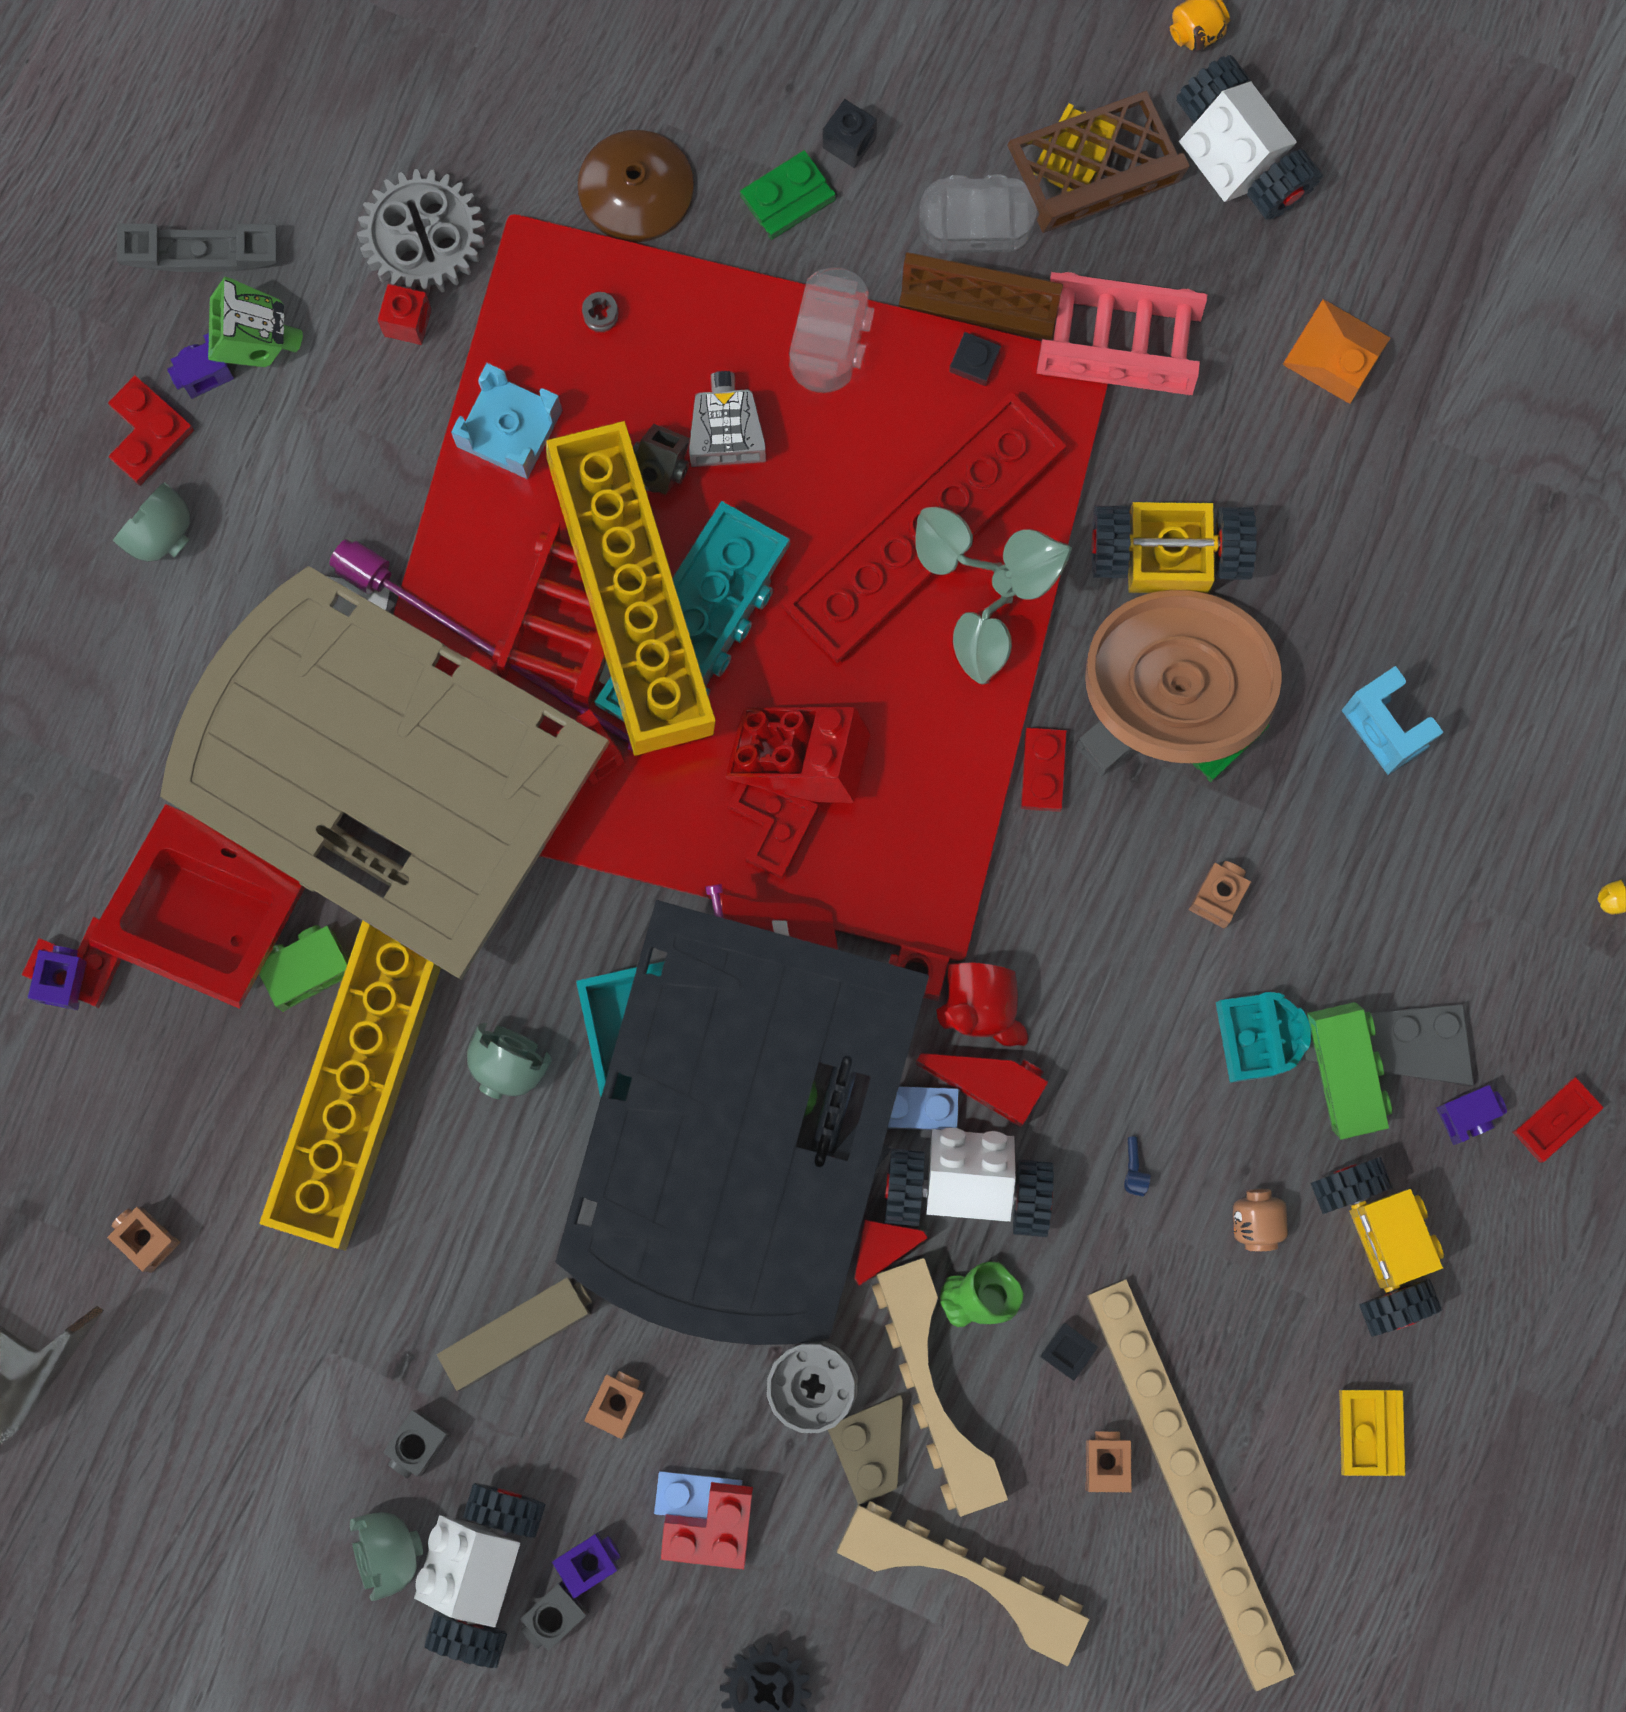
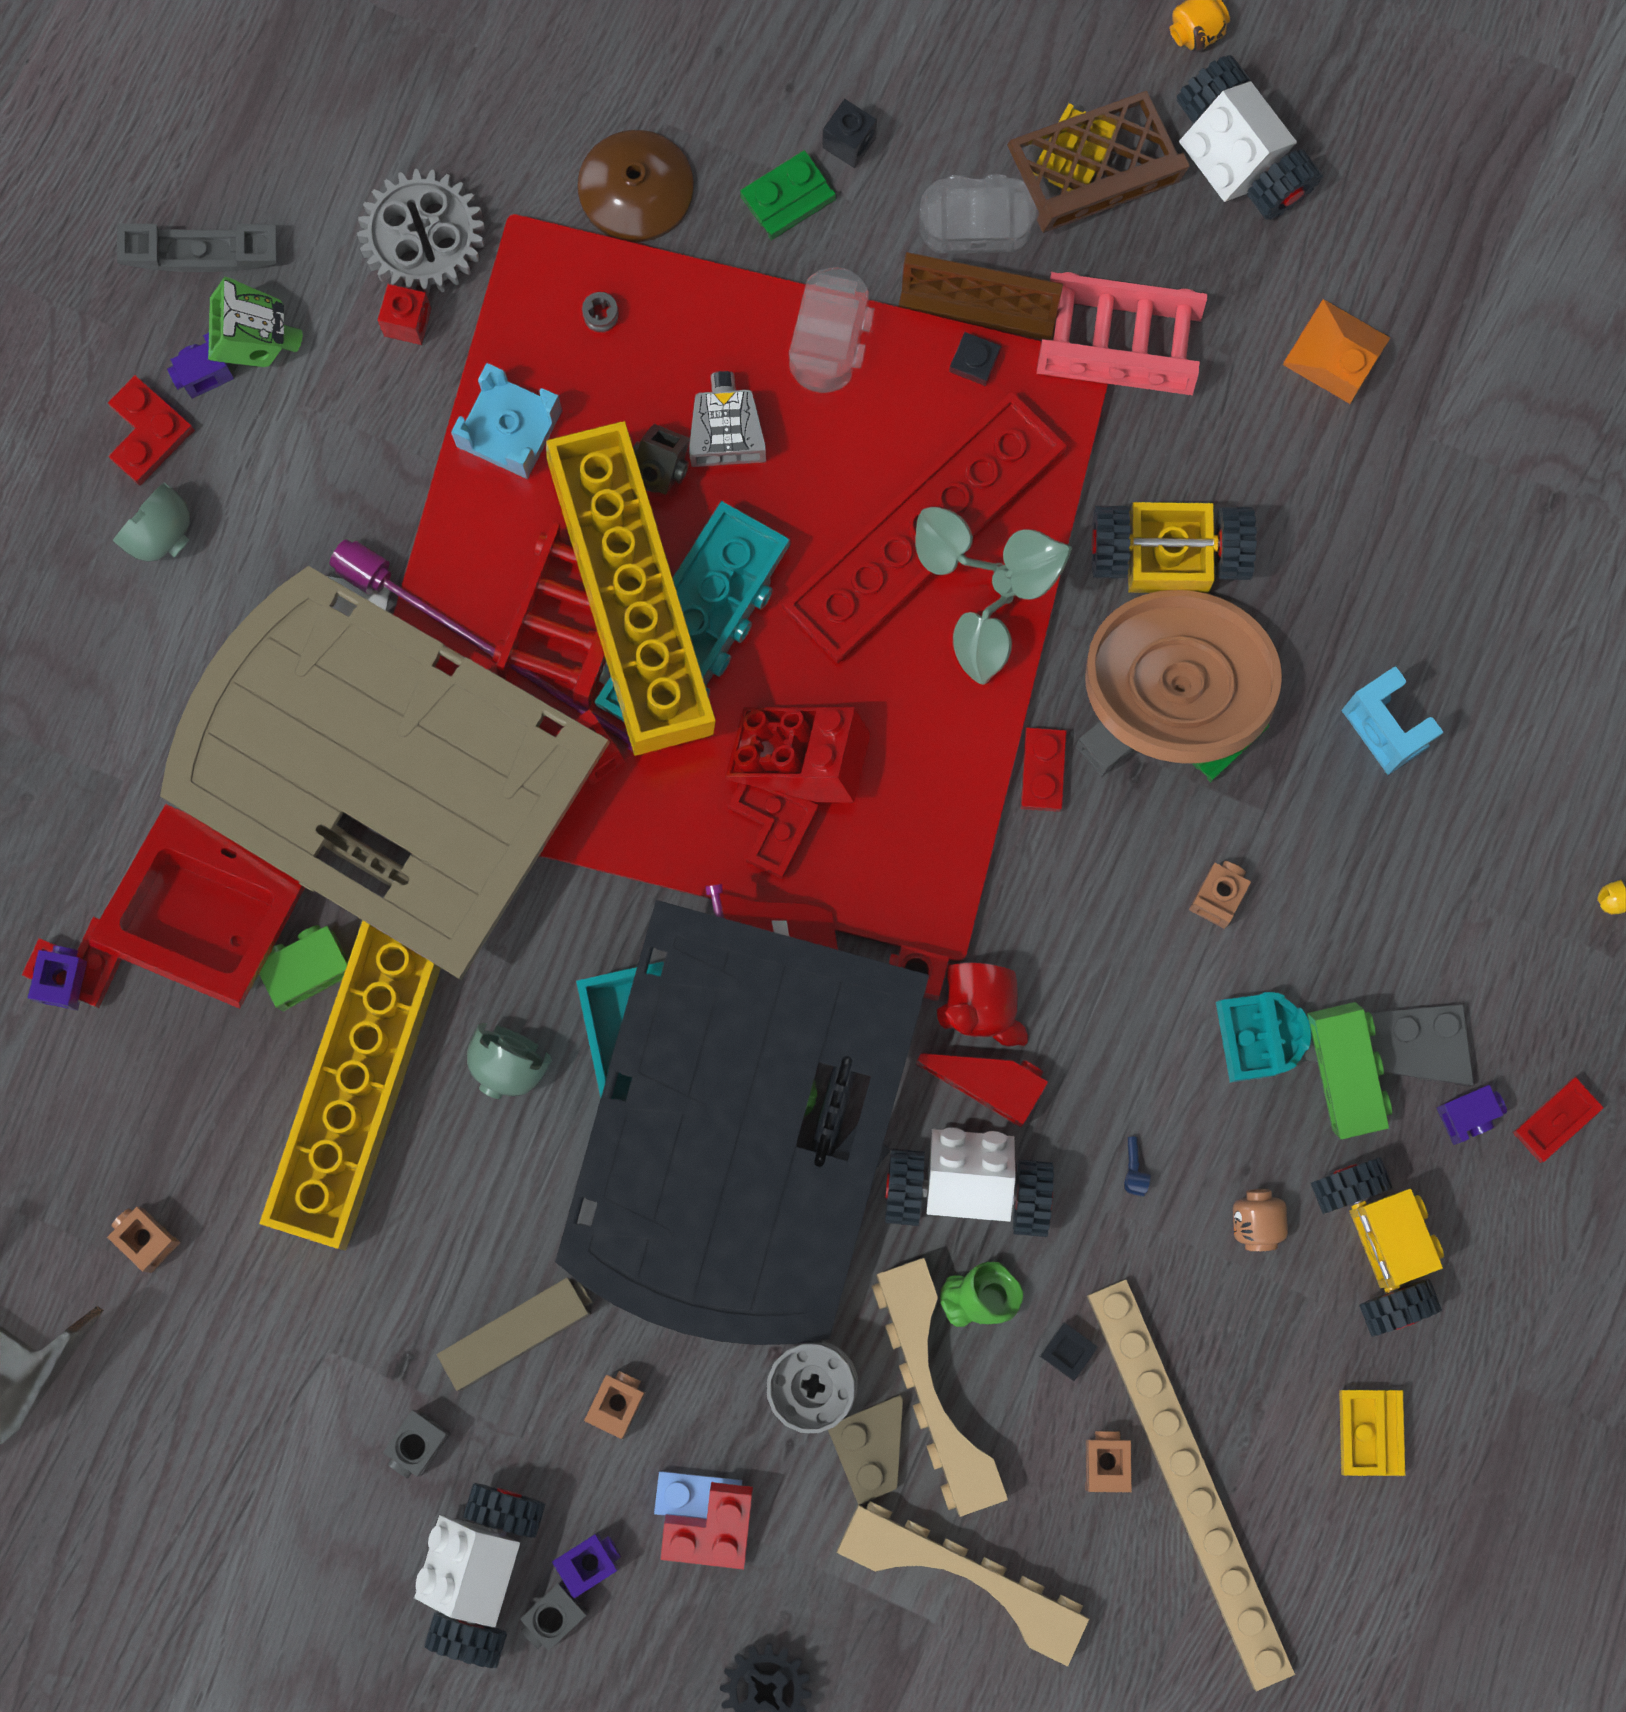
(385, 1553): sand green cylinder -> none
(882, 1246): red slope -> none
(924, 1109): light blue plate -> none

